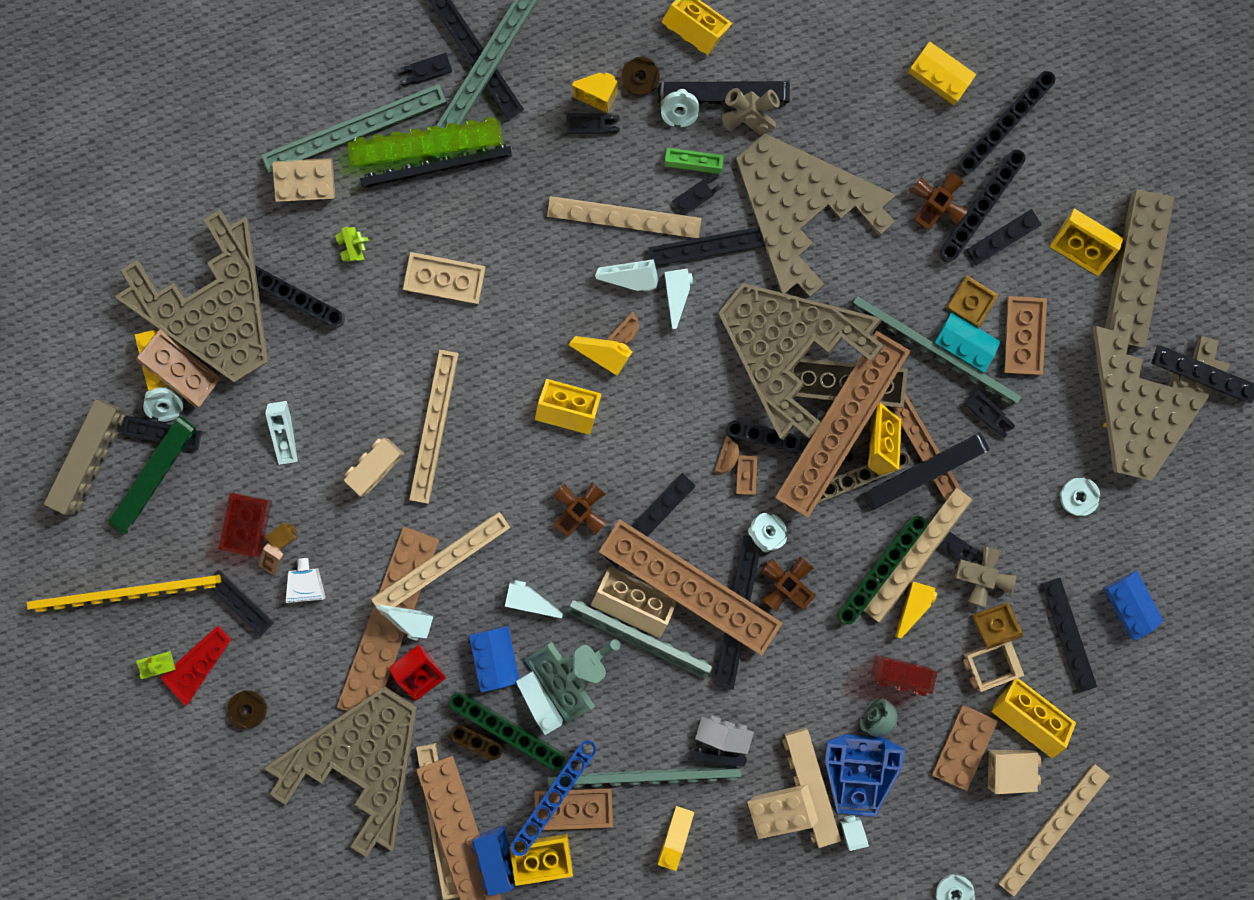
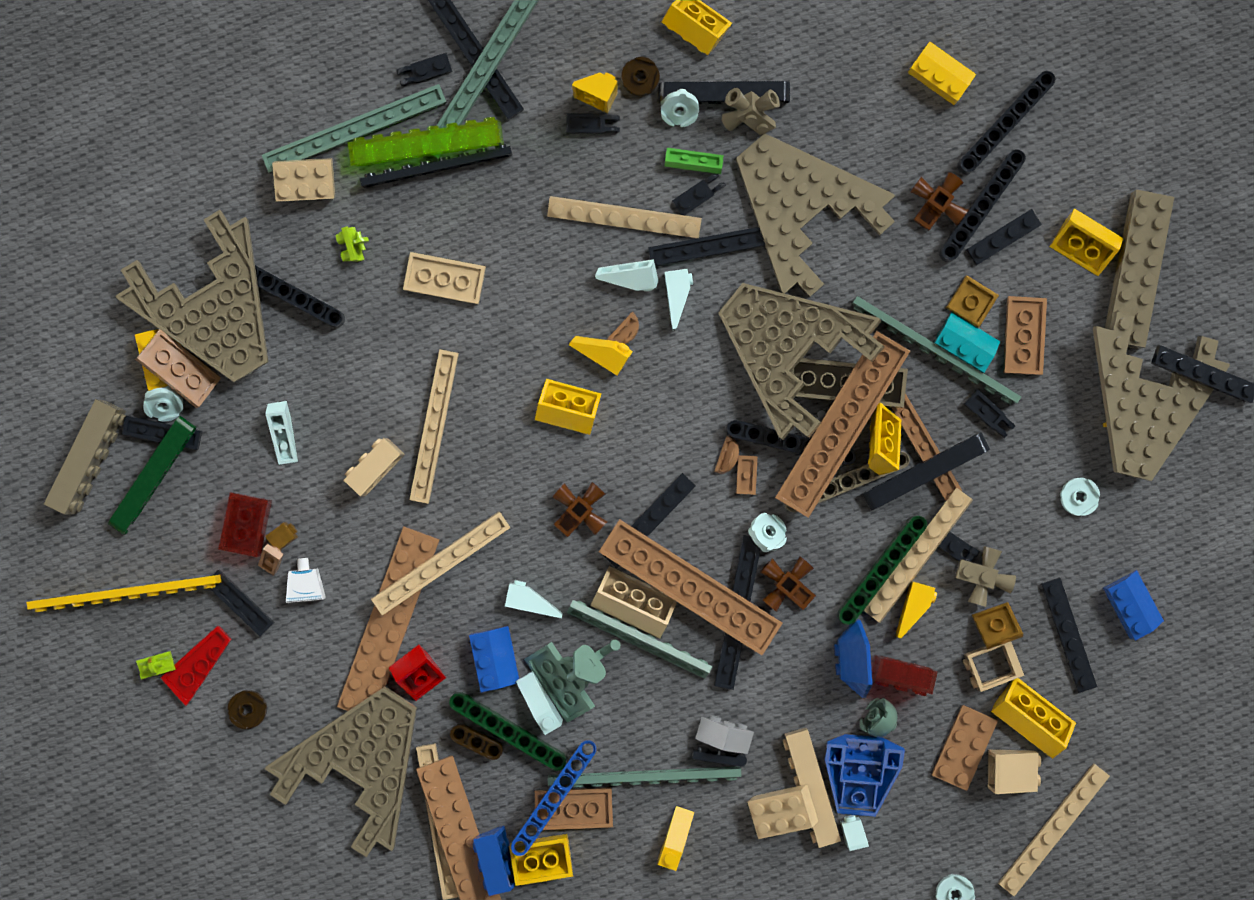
(409, 621): light aqua slope -> none
(854, 659): none -> blue wedge

